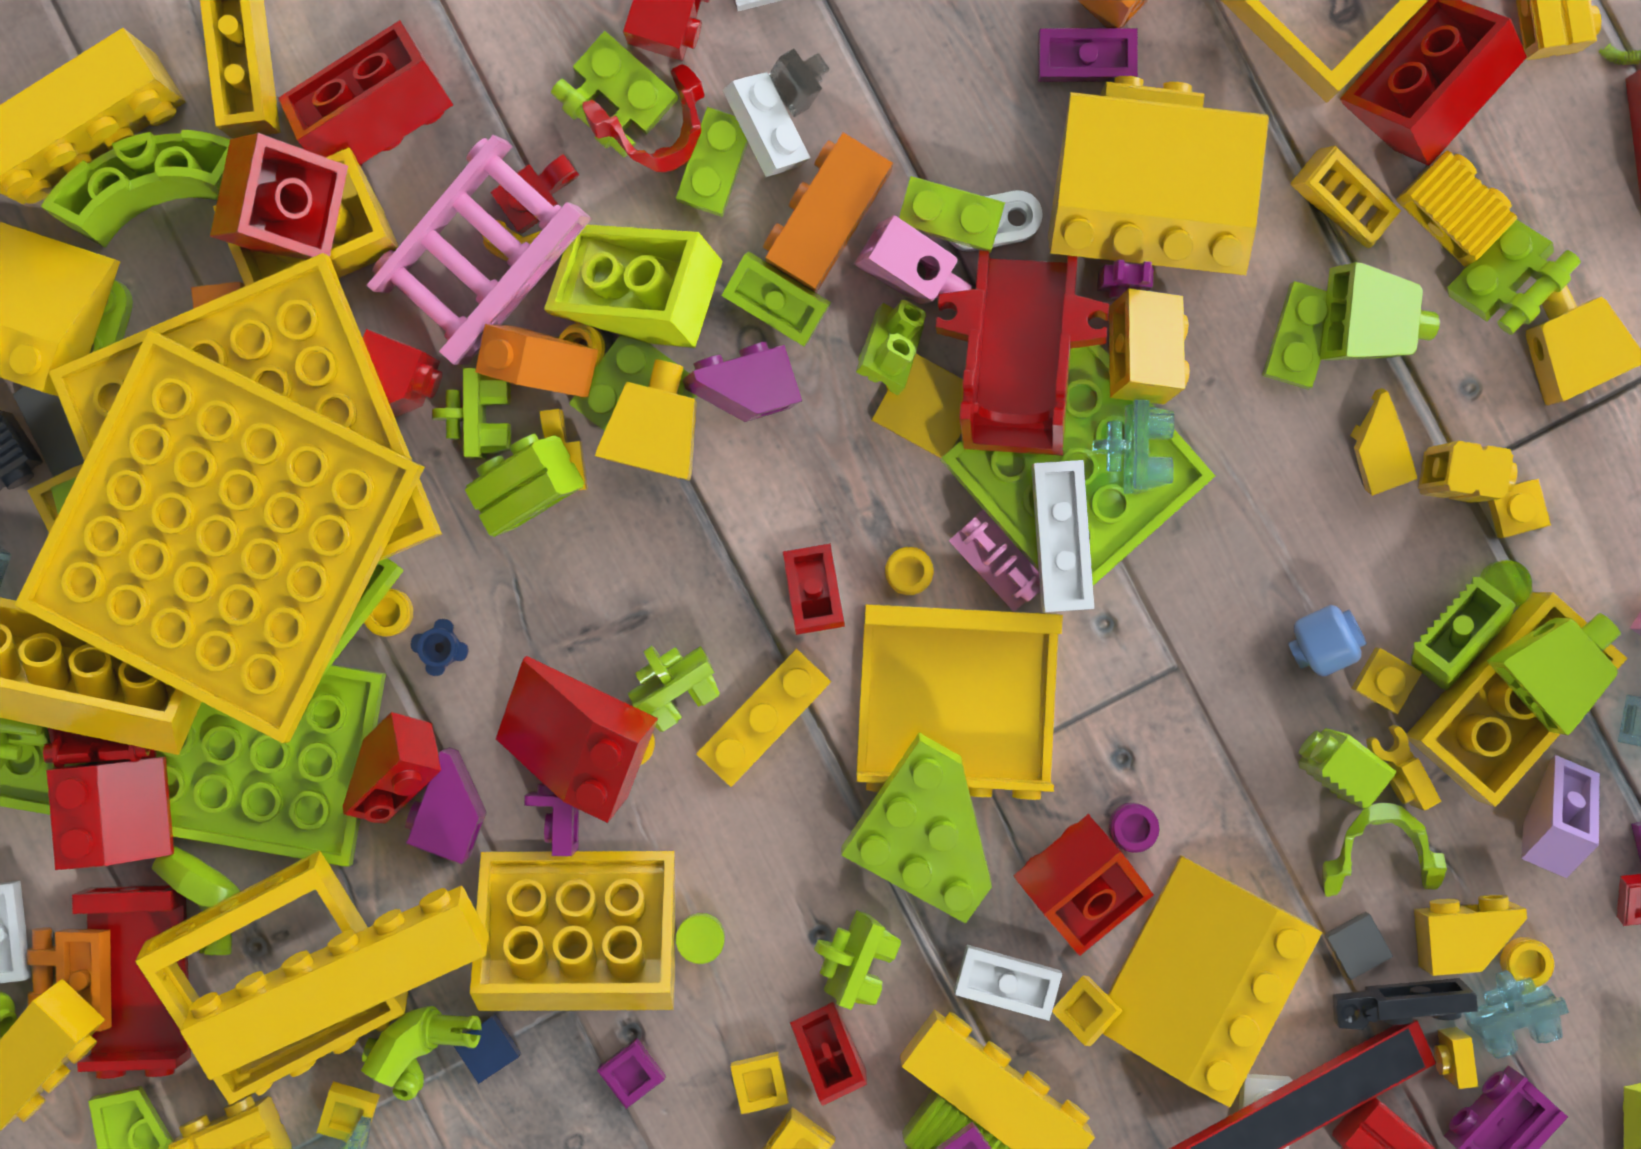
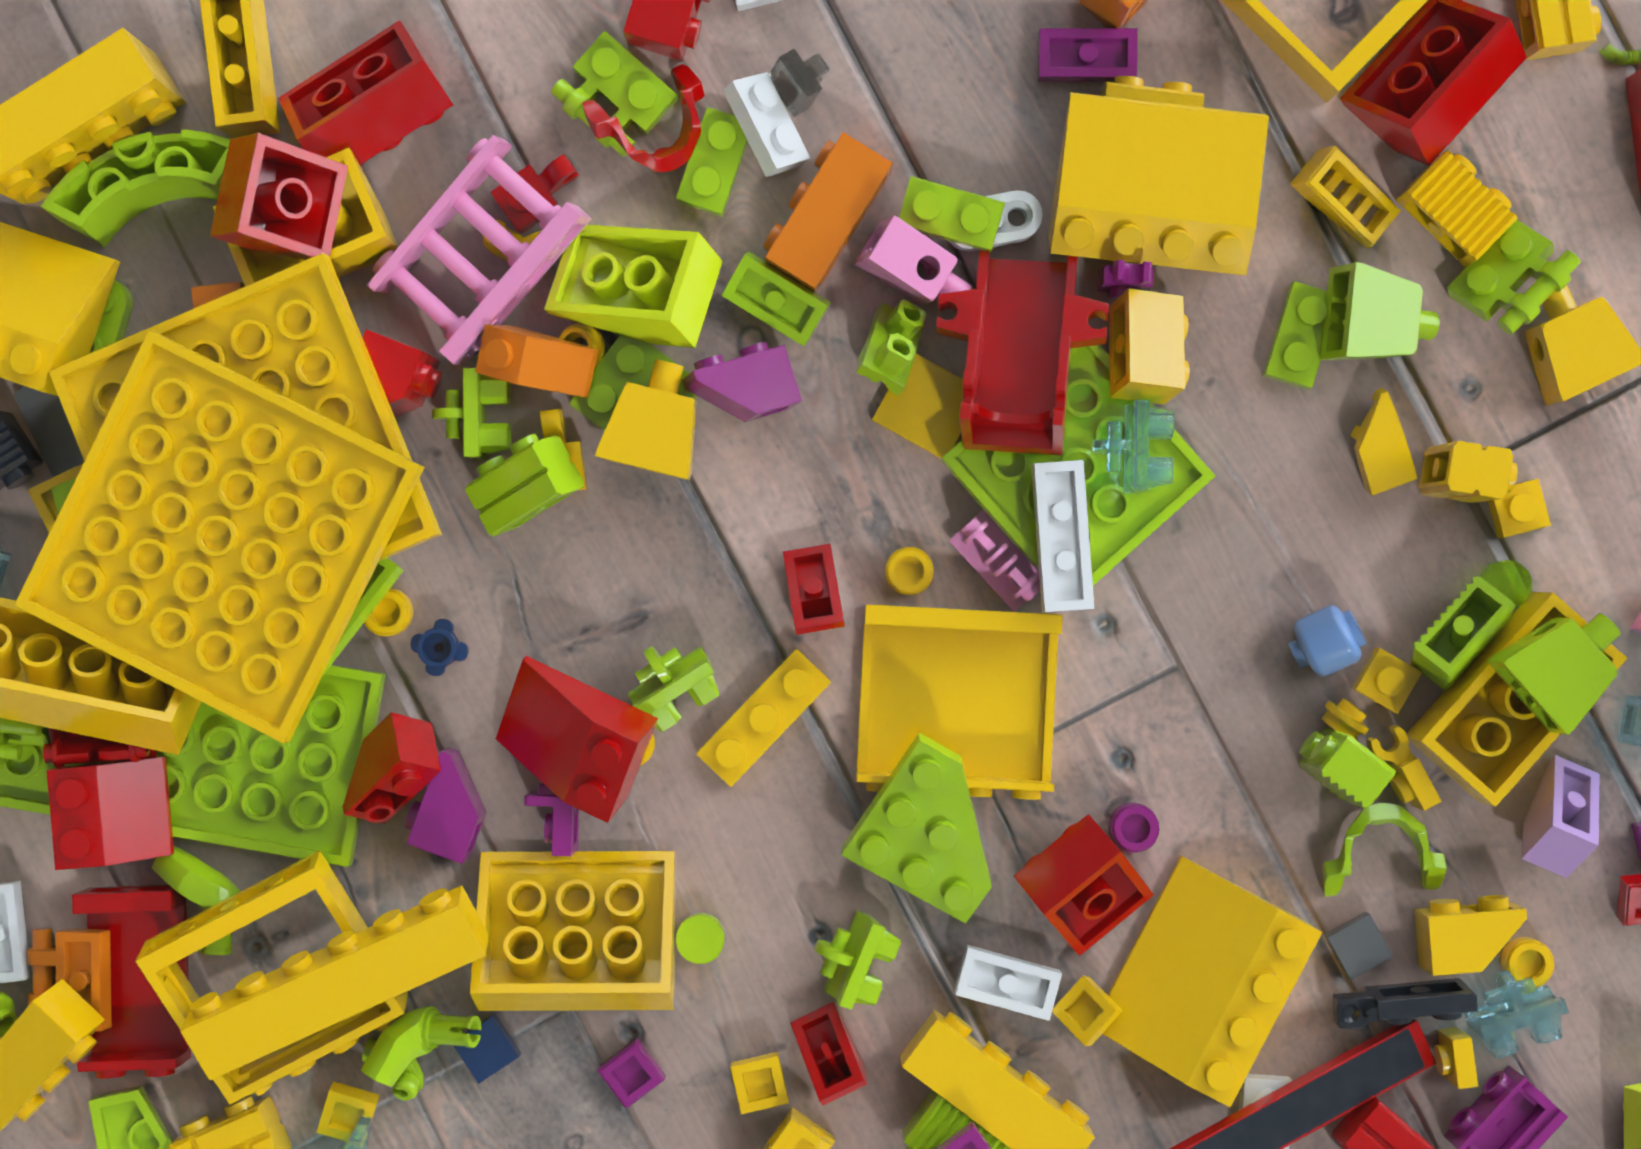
(1345, 718): none -> yellow plate

